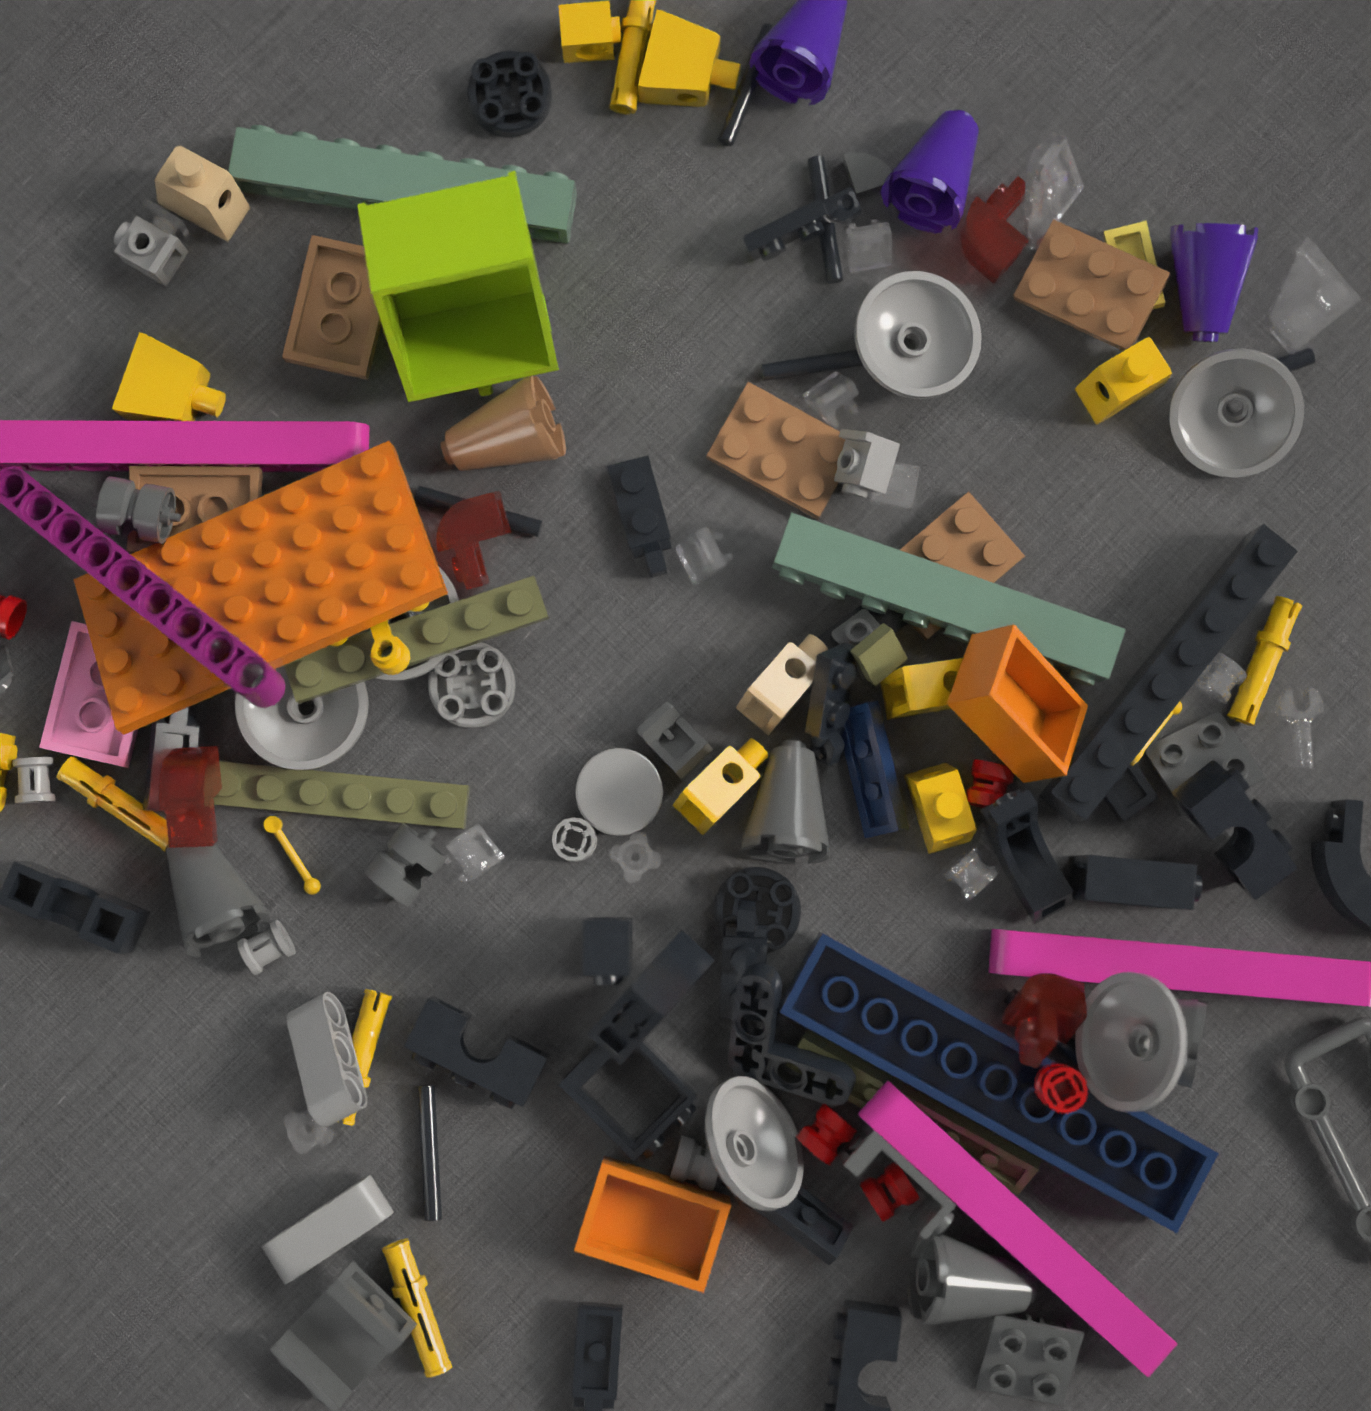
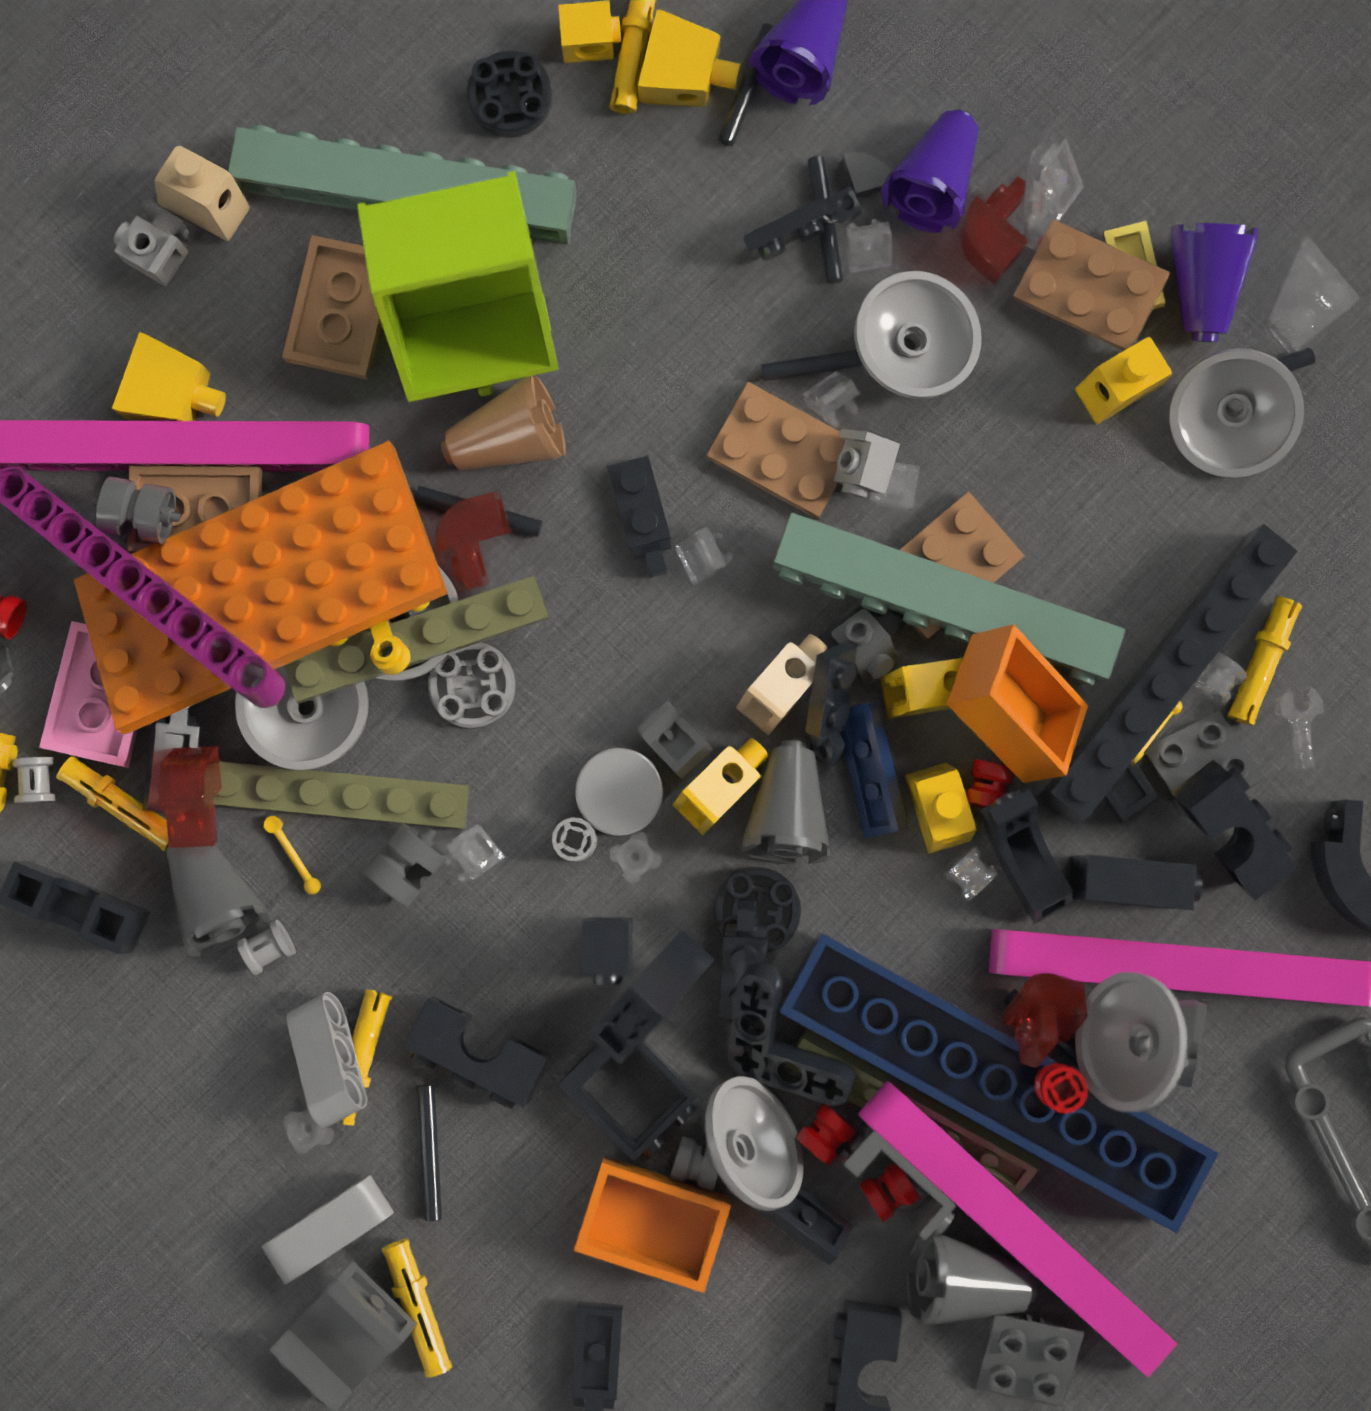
(879, 654): olive tile -> none

